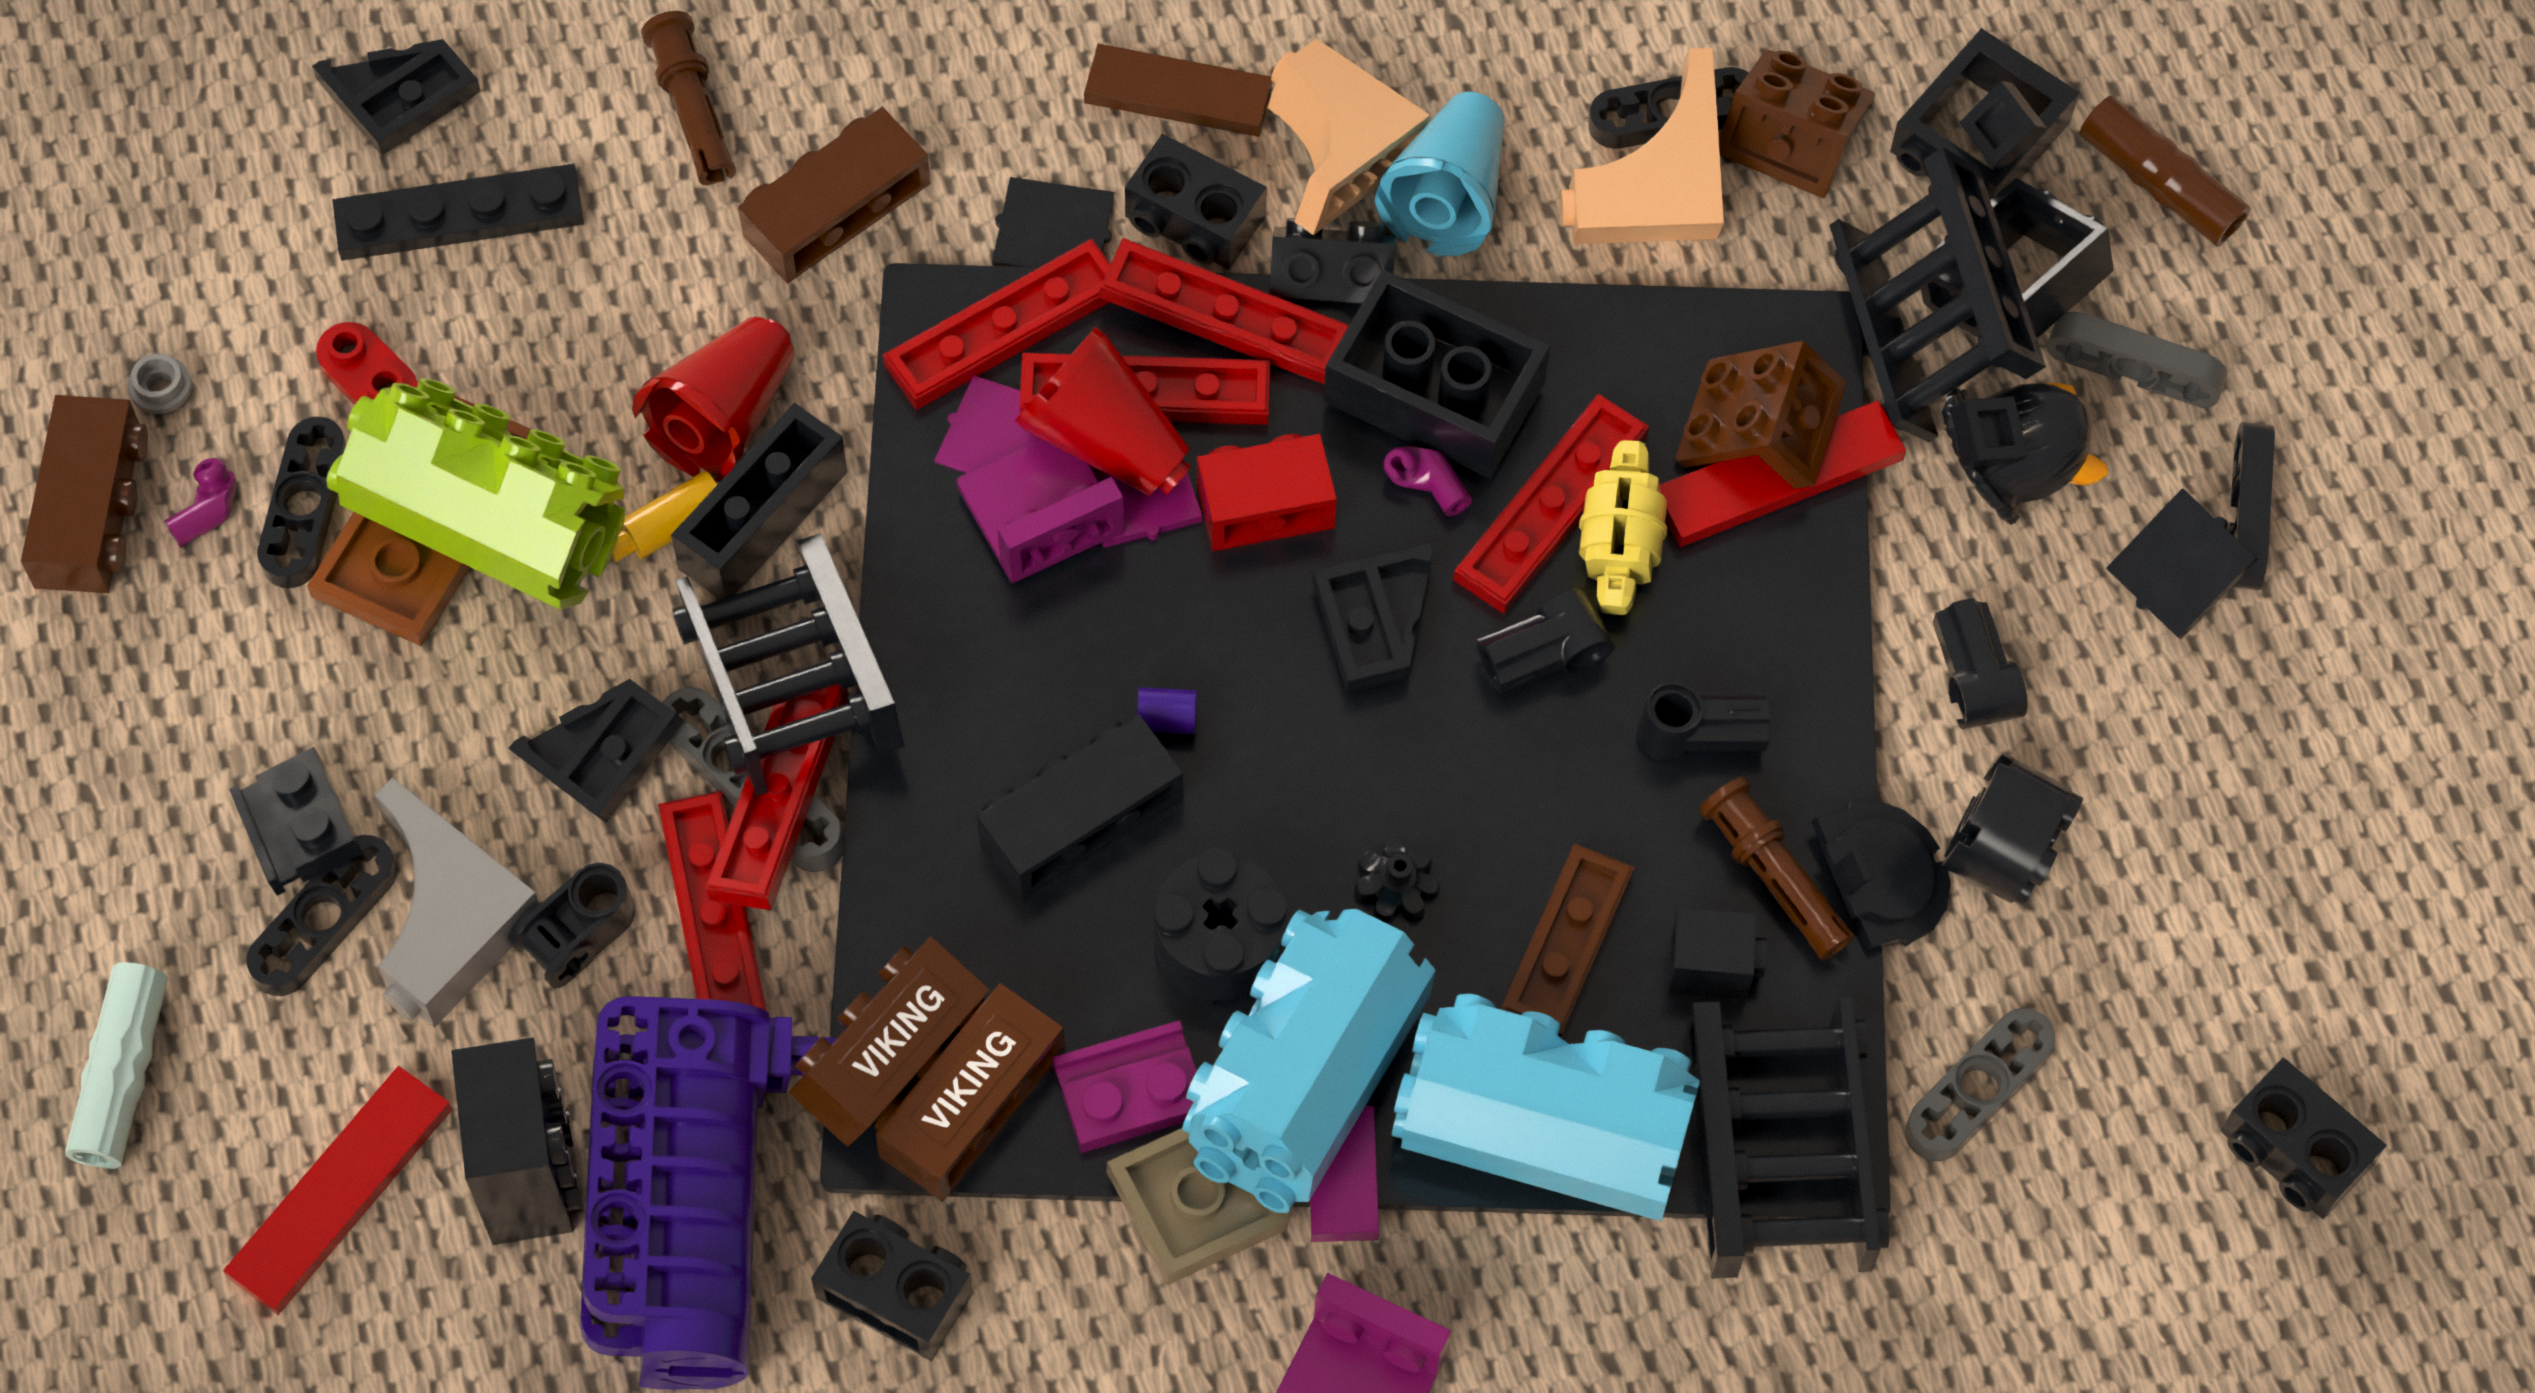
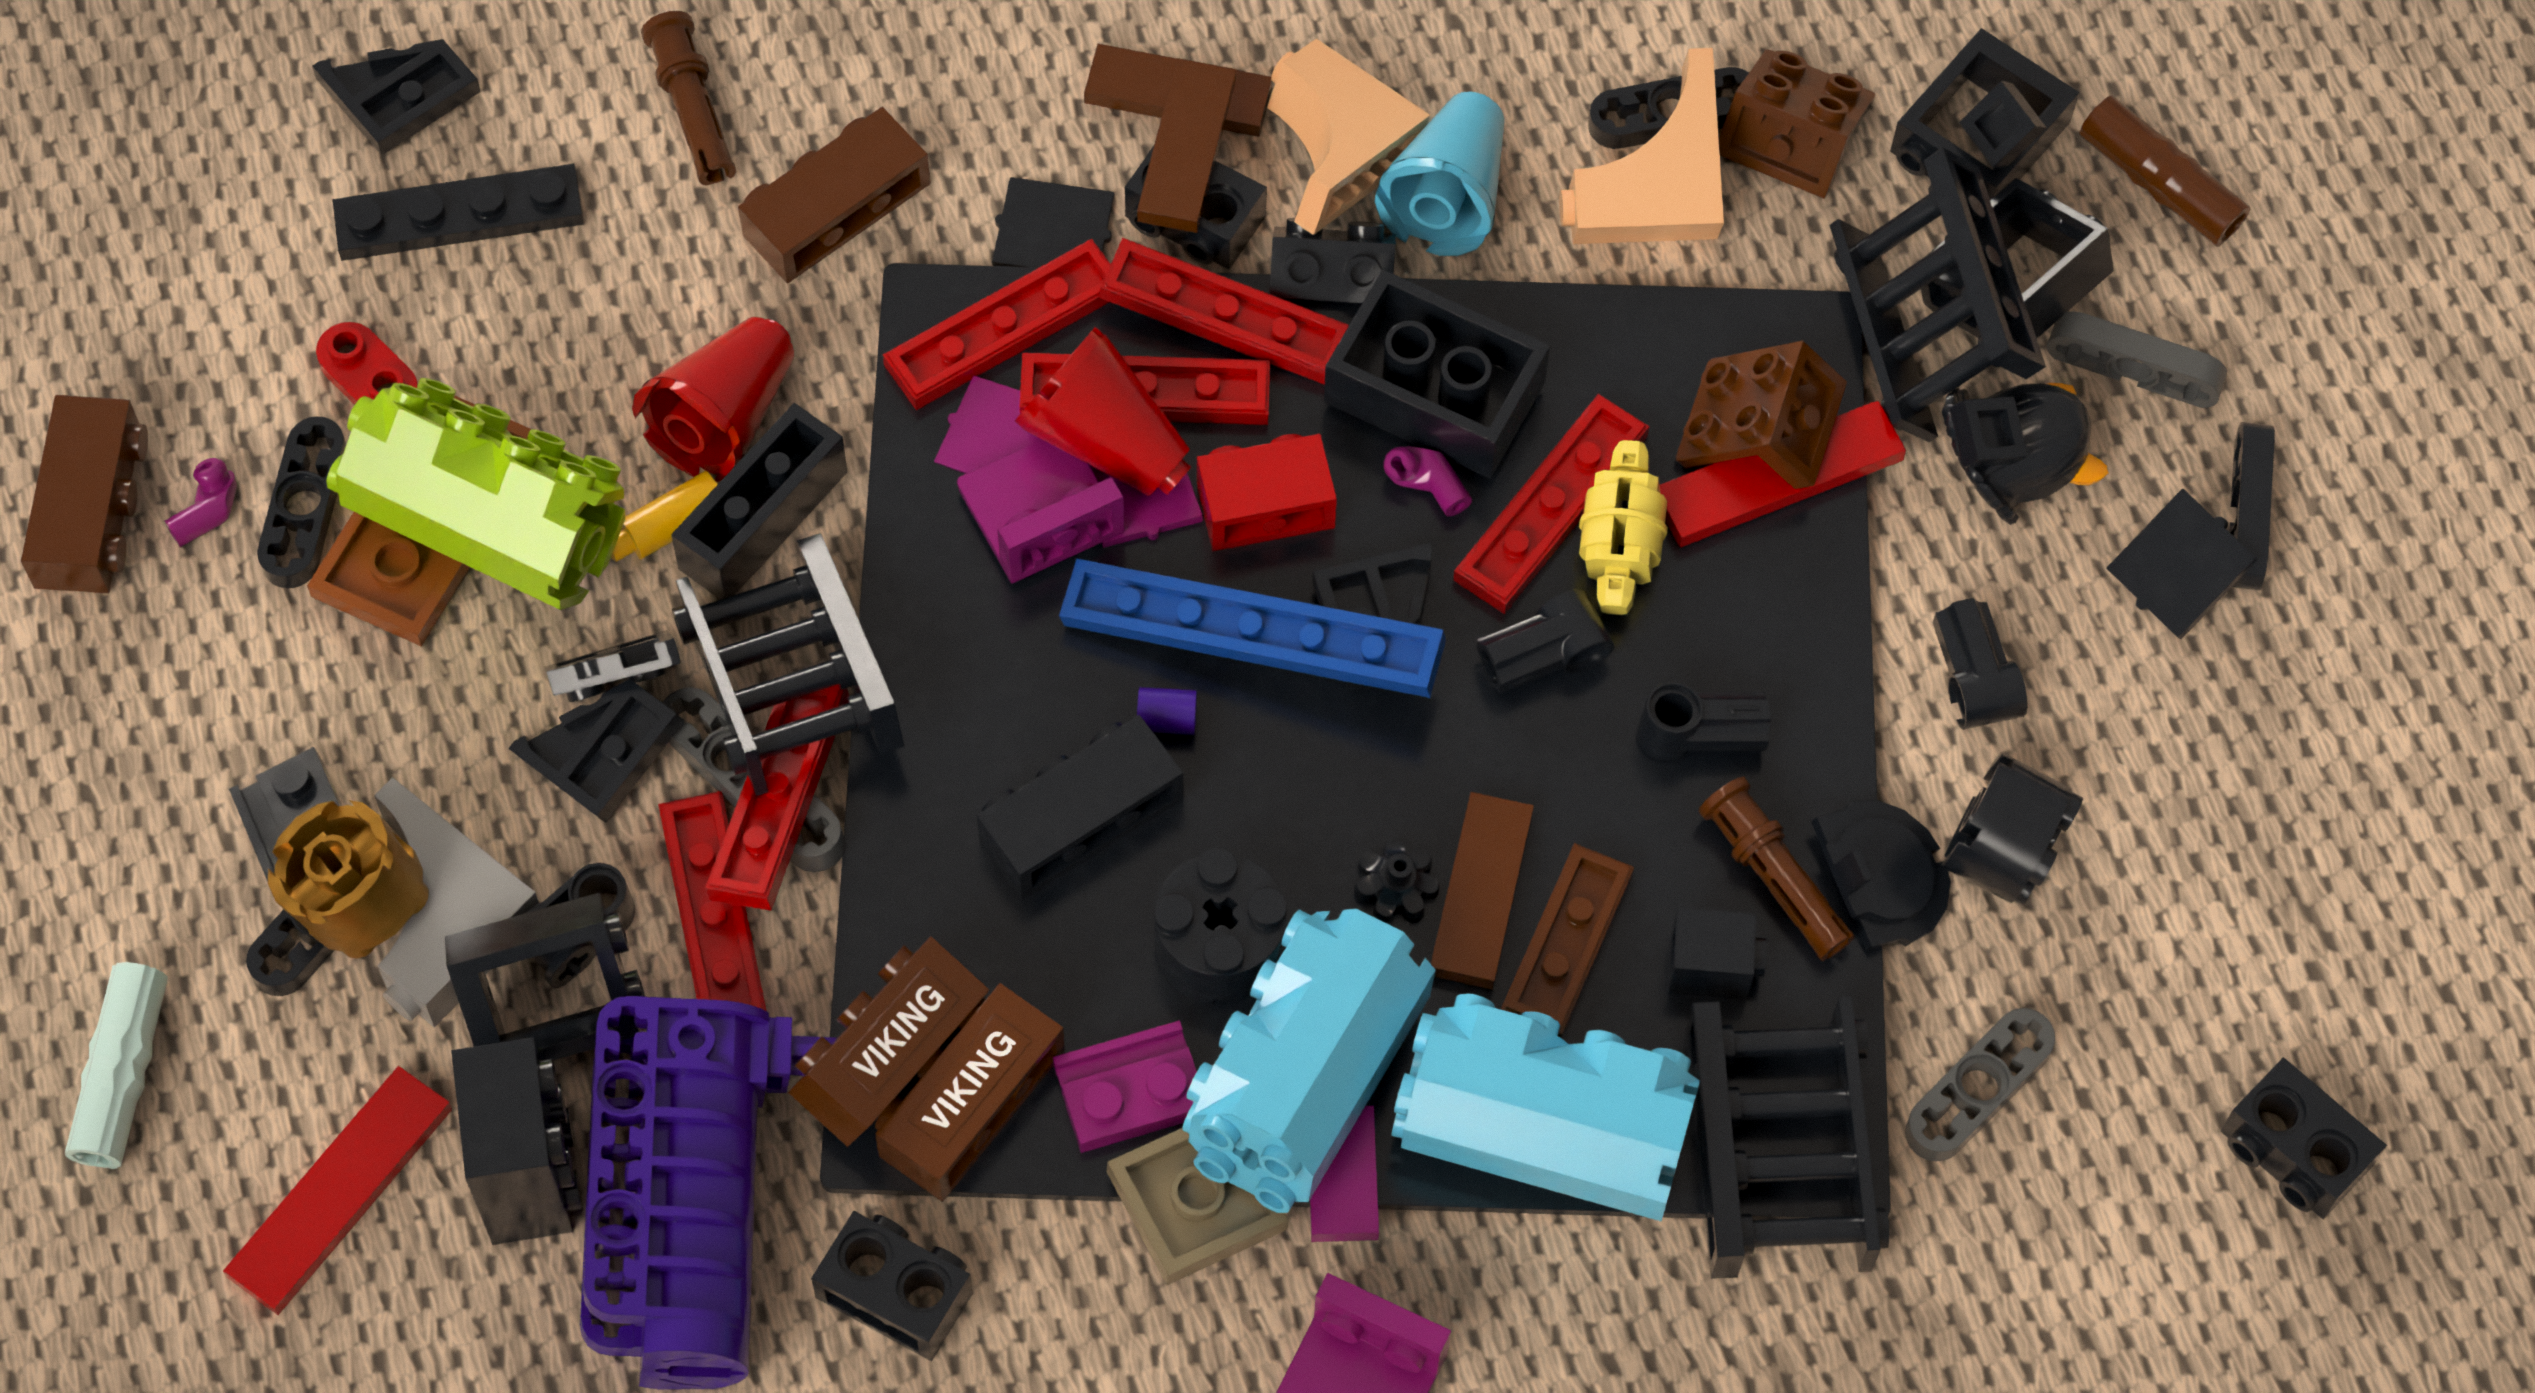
(154, 369): light grey plate -> none
(346, 877): none -> pearl gold brick
(533, 935): none -> black window
(636, 659): none -> wing
(1186, 145): none -> reddish brown tile
(1253, 628): none -> blue plate
(1481, 890): none -> reddish brown tile

